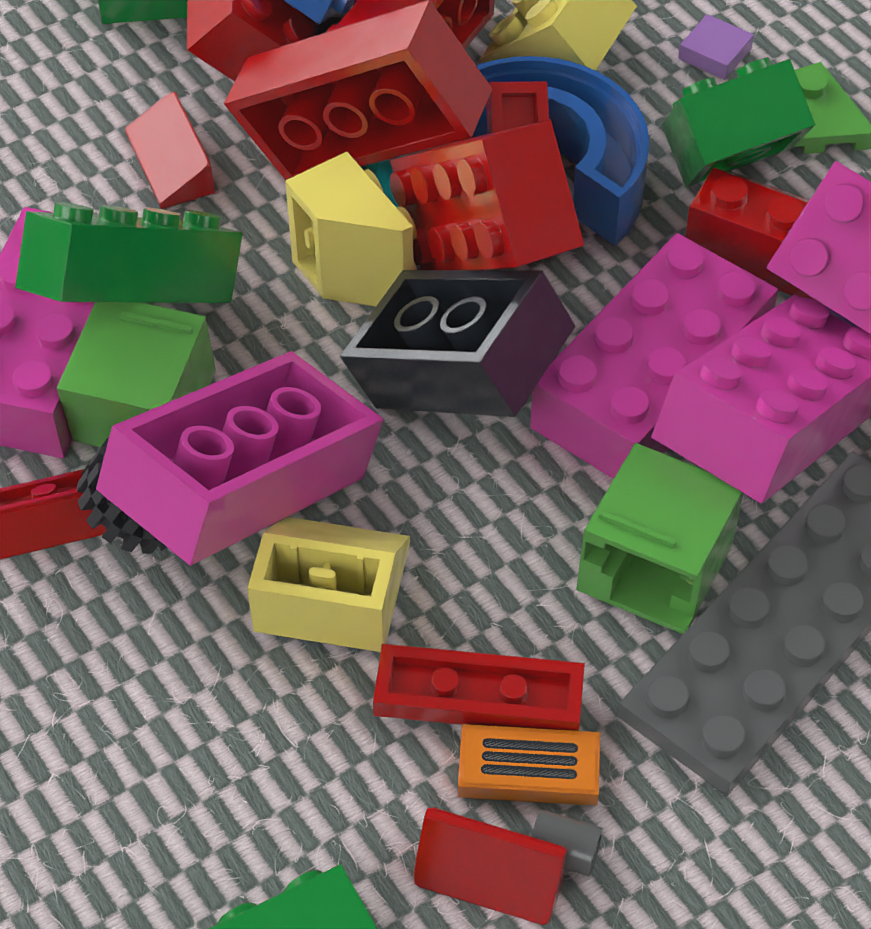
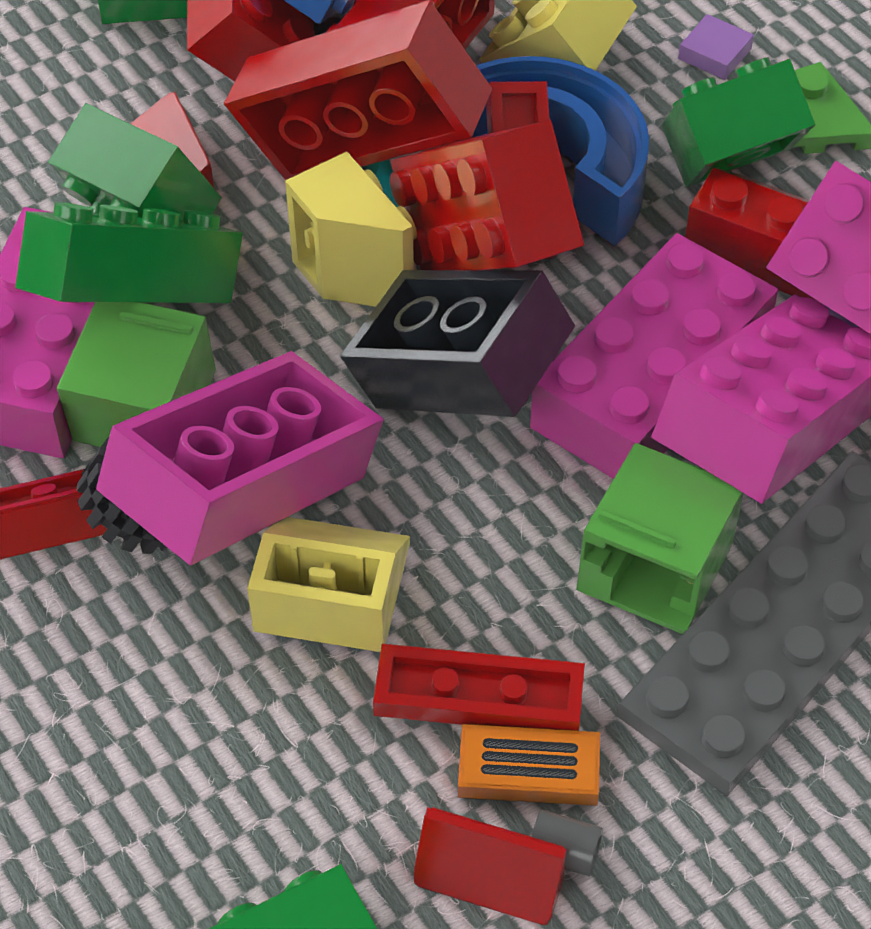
(128, 167): none -> brick

